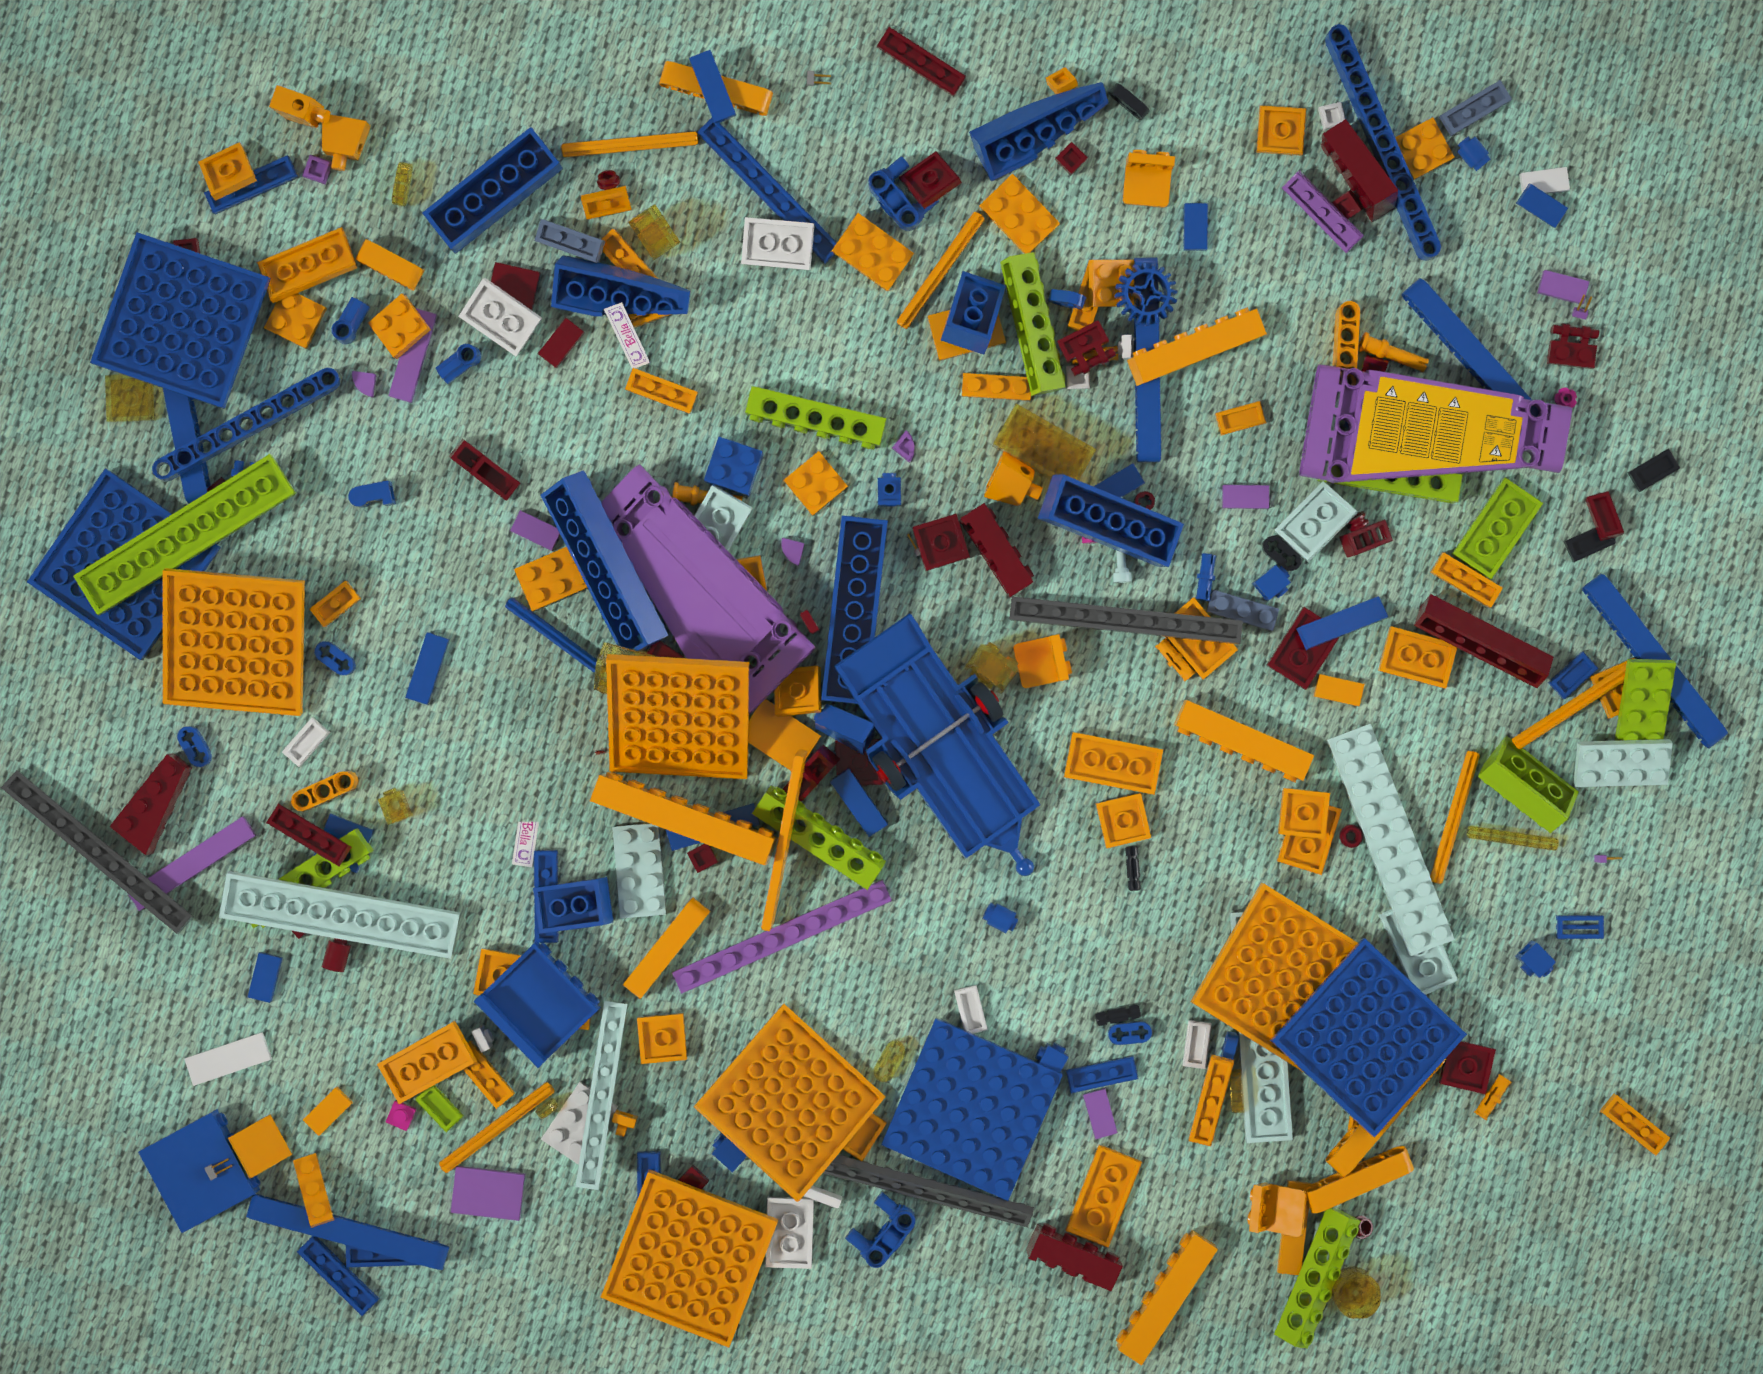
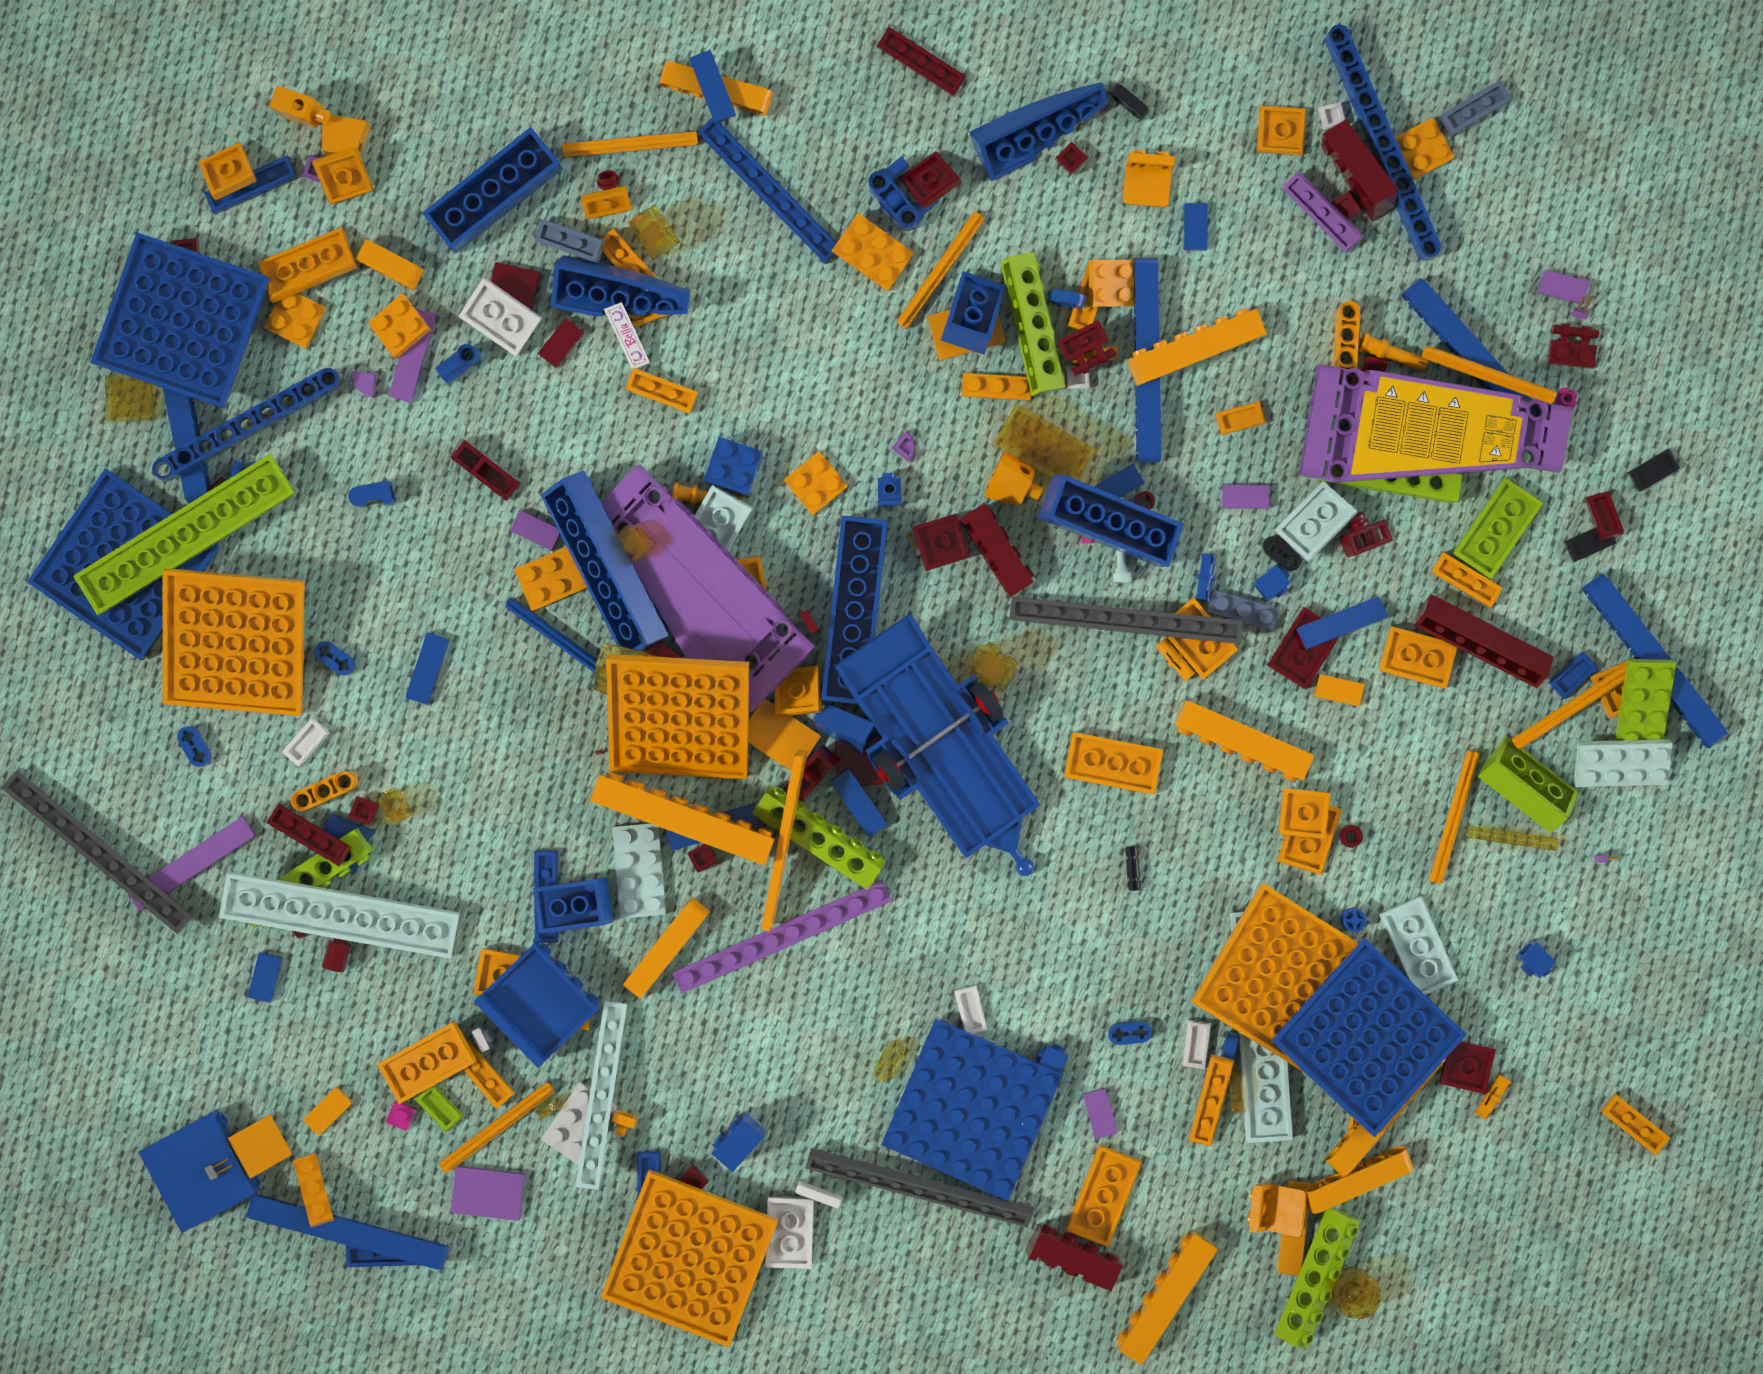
(149, 809): dark red wedge -> none
(228, 1058): white piece -> none
(335, 603): light orange plate -> none
(338, 1275): blue tile -> none
(343, 175): none -> light orange tile
(351, 318): blue piece -> none
(363, 810): none -> dark red plate
(402, 184): clear yellow beam -> none
(525, 843): white sticker -> none
(636, 541): none -> clear yellow brick
(662, 1038): light orange plate -> none
(760, 397): lime brick -> none
(777, 243): white plate -> none
(789, 1102): light orange plate -> none
(792, 550): medium lavender tile -> none
(810, 78): light grey piece -> none
(865, 1137): light orange tile -> none
(888, 1237): blue piece -> none
(1000, 917): blue brick -> none
(1019, 214): light orange plate -> none
(1042, 661): light orange bracket -> none
(1061, 81): light orange plate -> none
(1101, 1074): blue tile -> none
(1117, 1015): black axle -> none
(1123, 820): light orange plate -> none
(1126, 347): white plate -> none
(1155, 295): blue gear -> none
(1358, 919): none -> blue wheel
(1365, 1227): plate -> none
(1390, 840): light aqua plate -> none
(1473, 153): blue brick -> none
(1489, 374): none -> light orange axle
(1542, 205): blue tile -> none
(1547, 180): white tile -> none
(1600, 926): blue tile -> none

